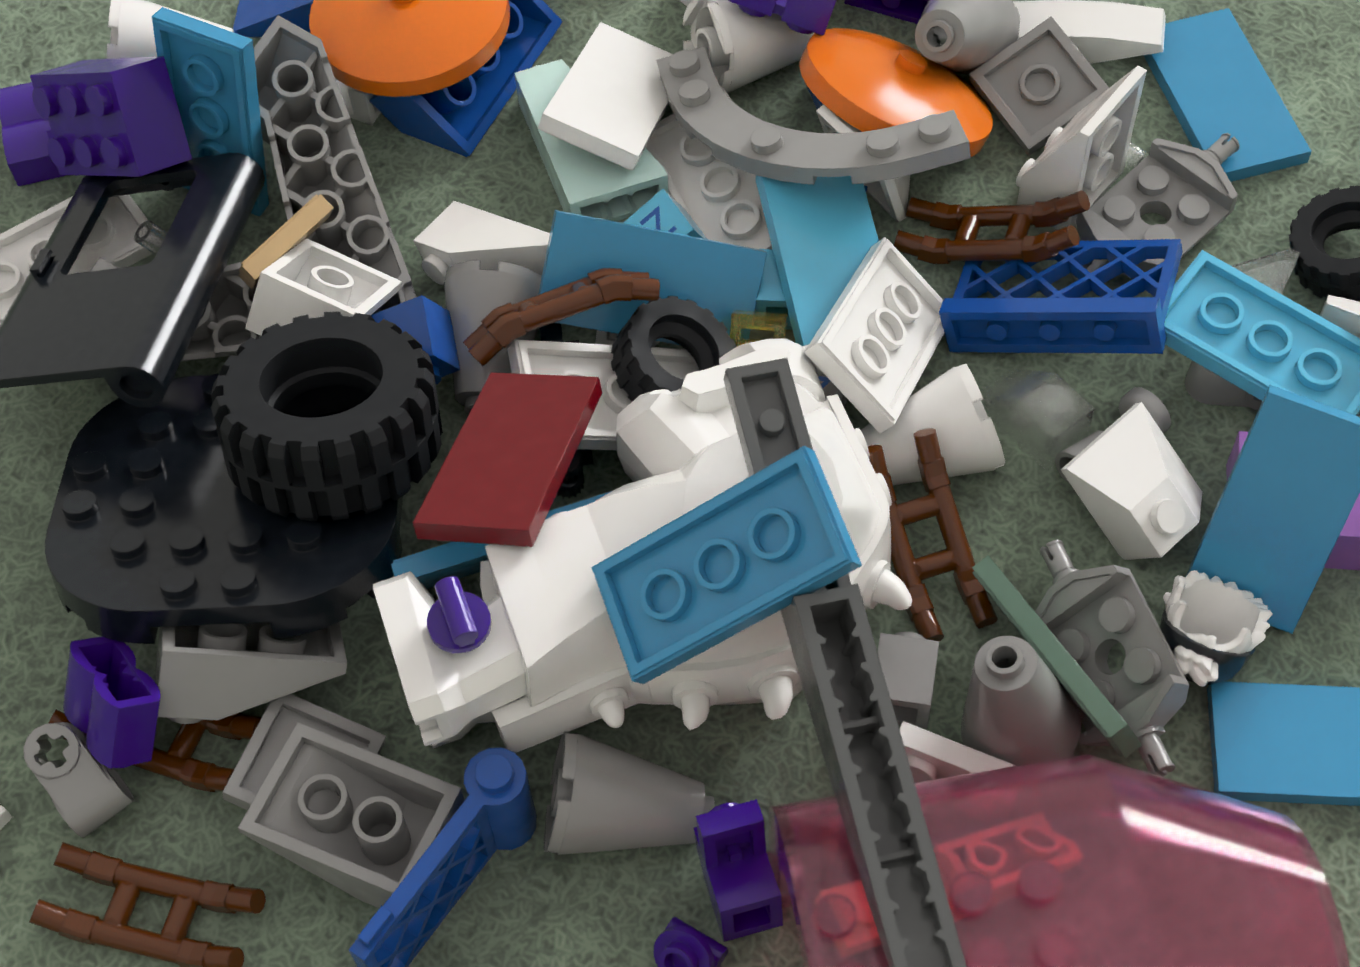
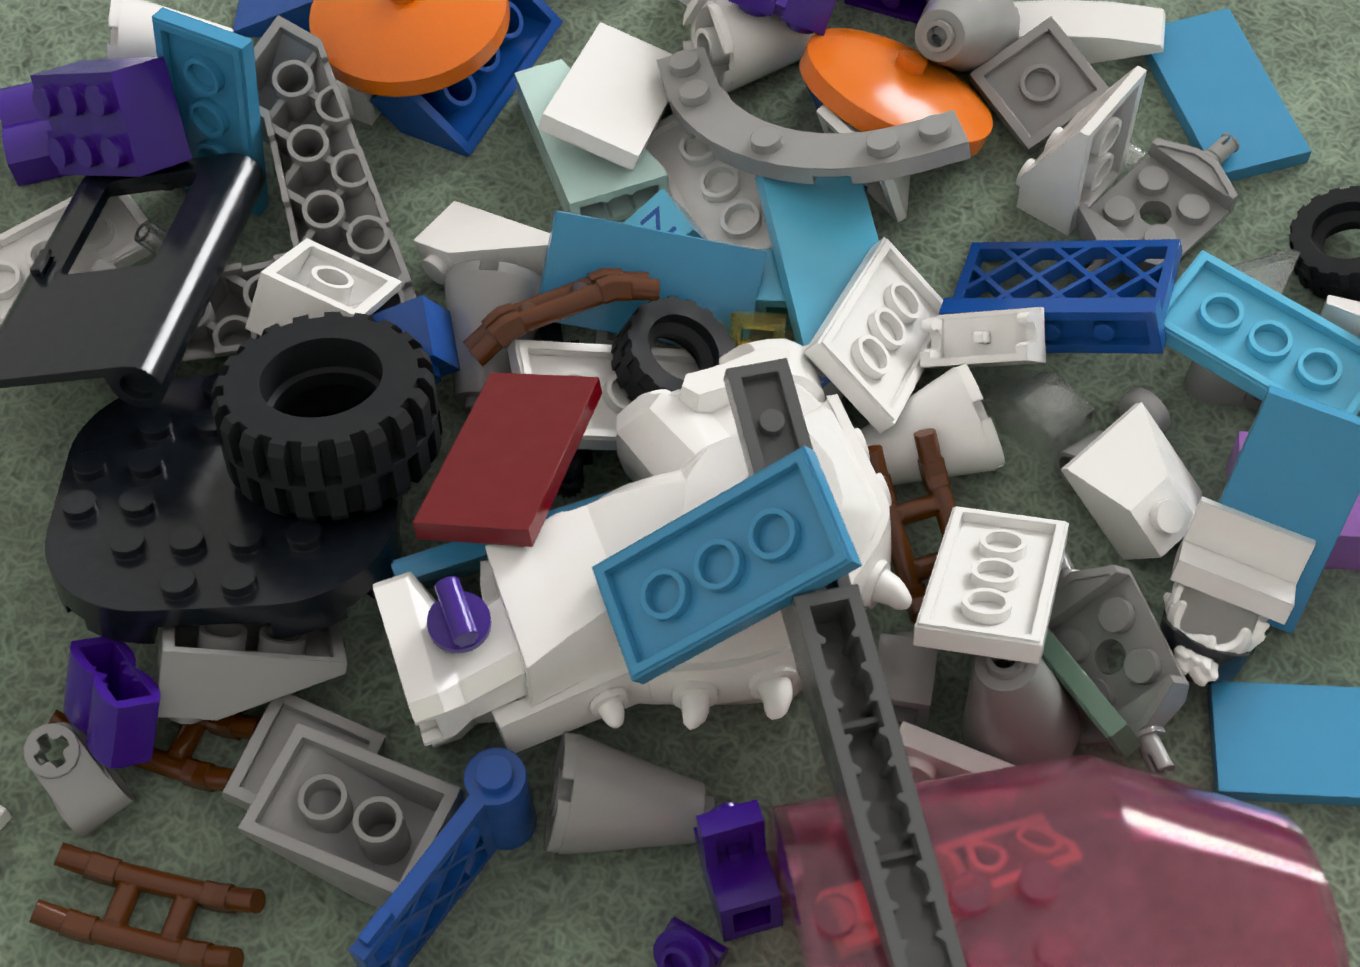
(288, 236): tan tile -> none
(969, 219): reddish brown piece -> none
(985, 339): none -> white hinge
(993, 585): none -> white tile
(1242, 560): none -> white panel

